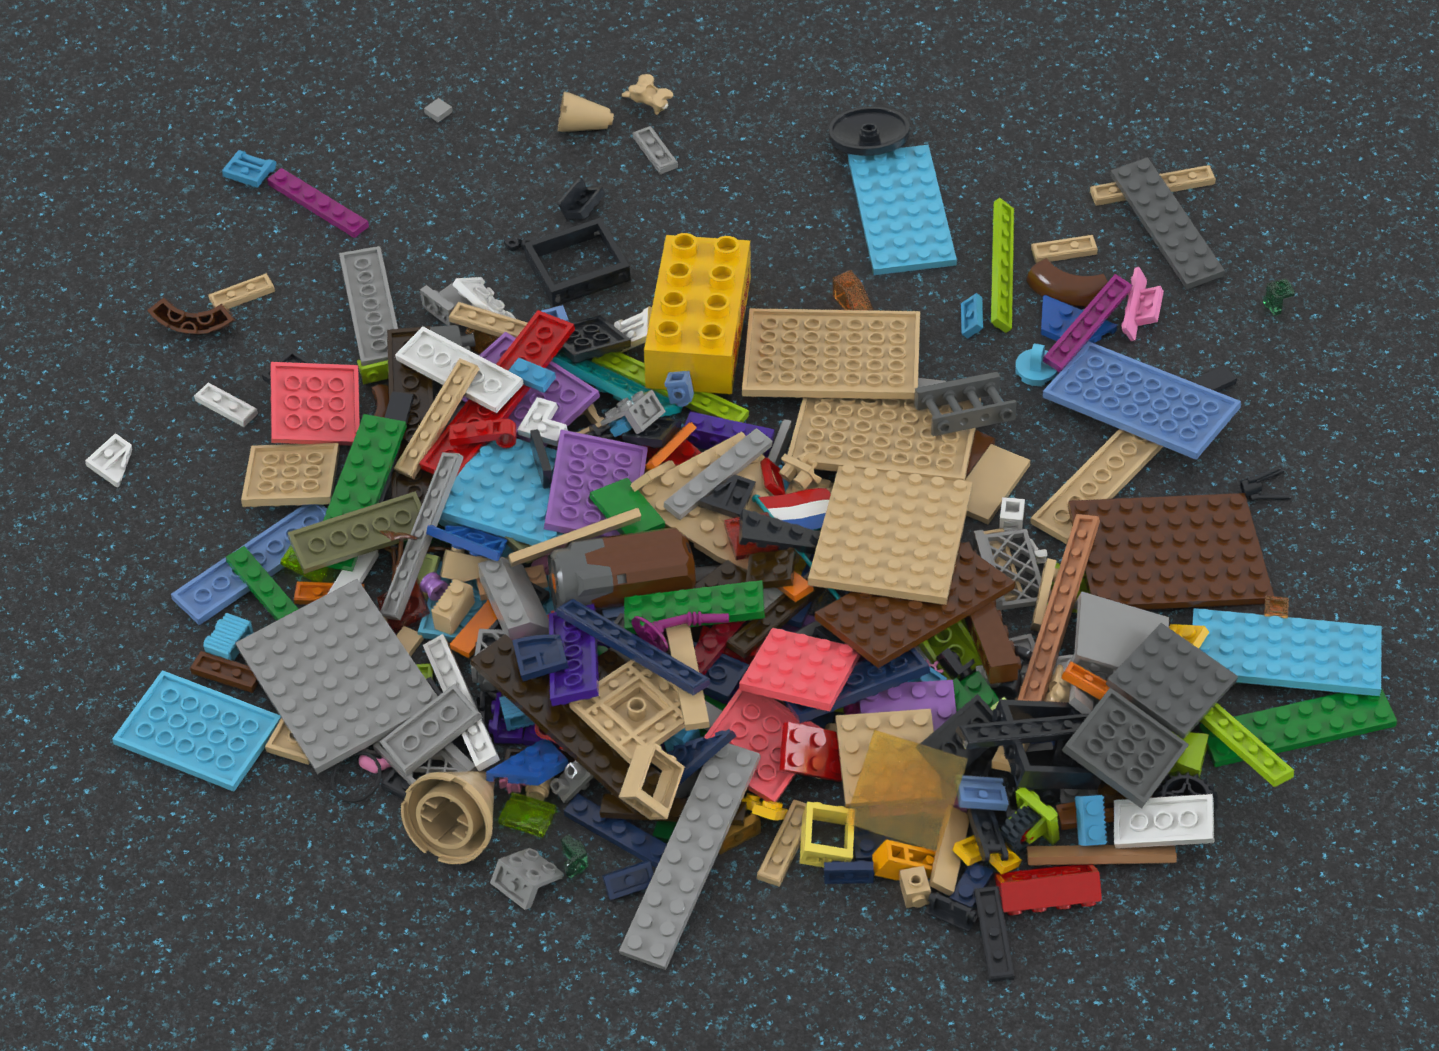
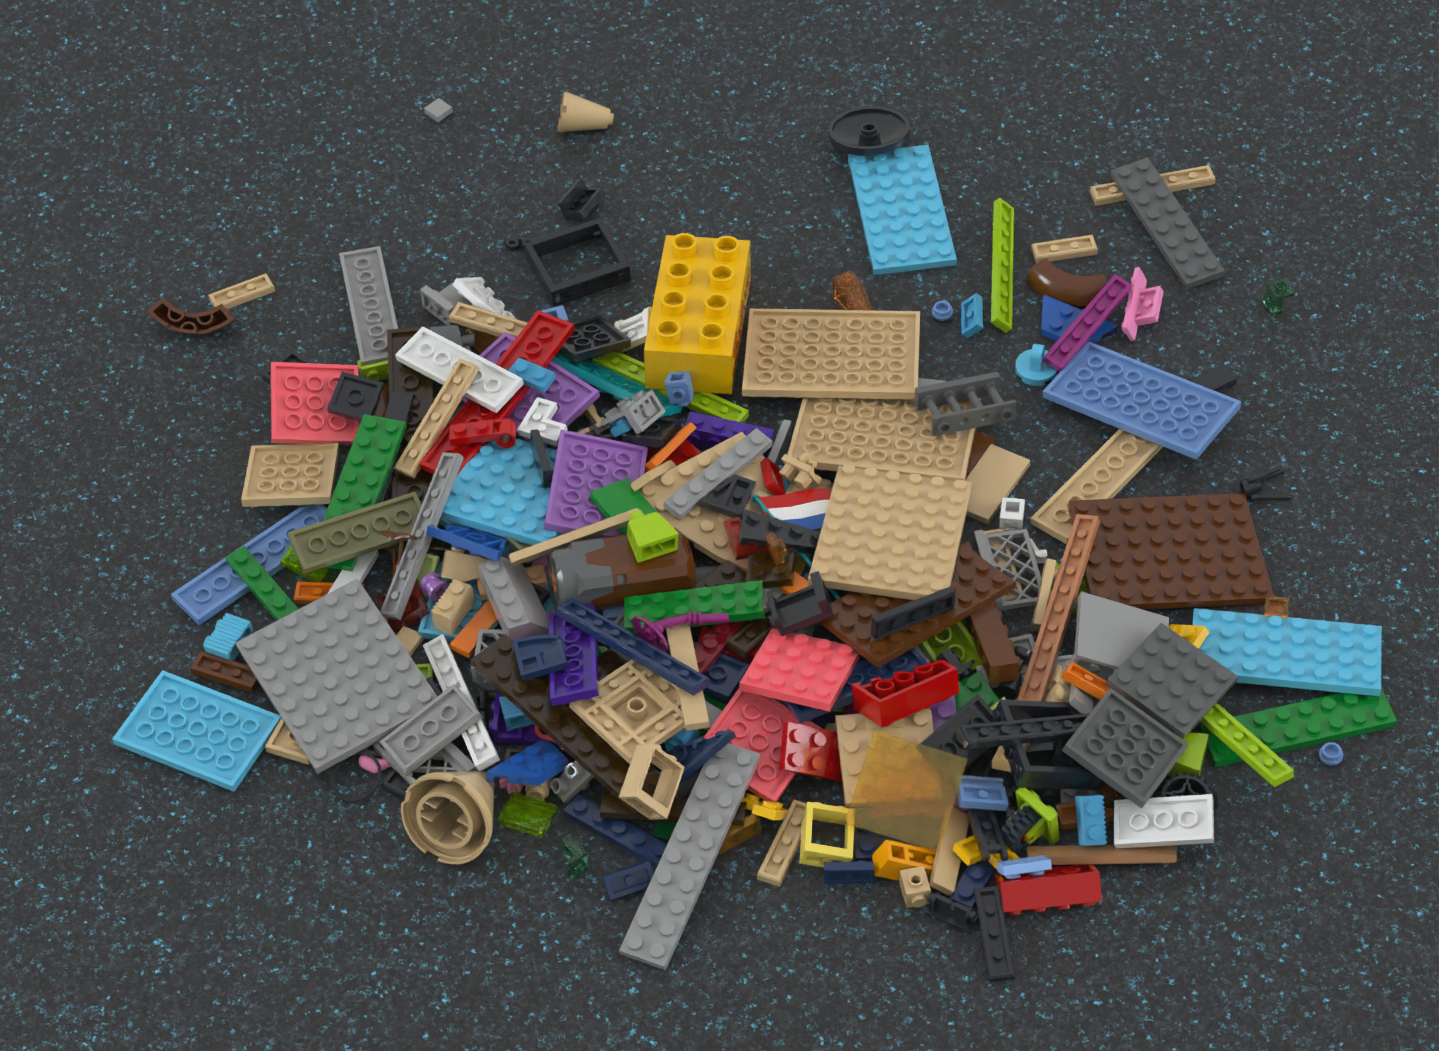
(111, 459): white wing -> none
(226, 404): white tile -> none
(248, 168): dark azure plate -> none
(318, 202): magenta plate -> none
(355, 396): none -> black plate
(522, 875): light grey bracket -> none
(648, 94): tan animal -> none
(650, 535): none -> lime torso
(655, 150): light grey tile -> none
(776, 547): none -> clear orange plate
(801, 607): none -> black panel
(905, 692): none -> red wedge
(913, 612): none -> black tile
(942, 311): none -> medium blue plate
(1033, 865): none -> light blue plate
(1331, 754): none -> medium blue plate

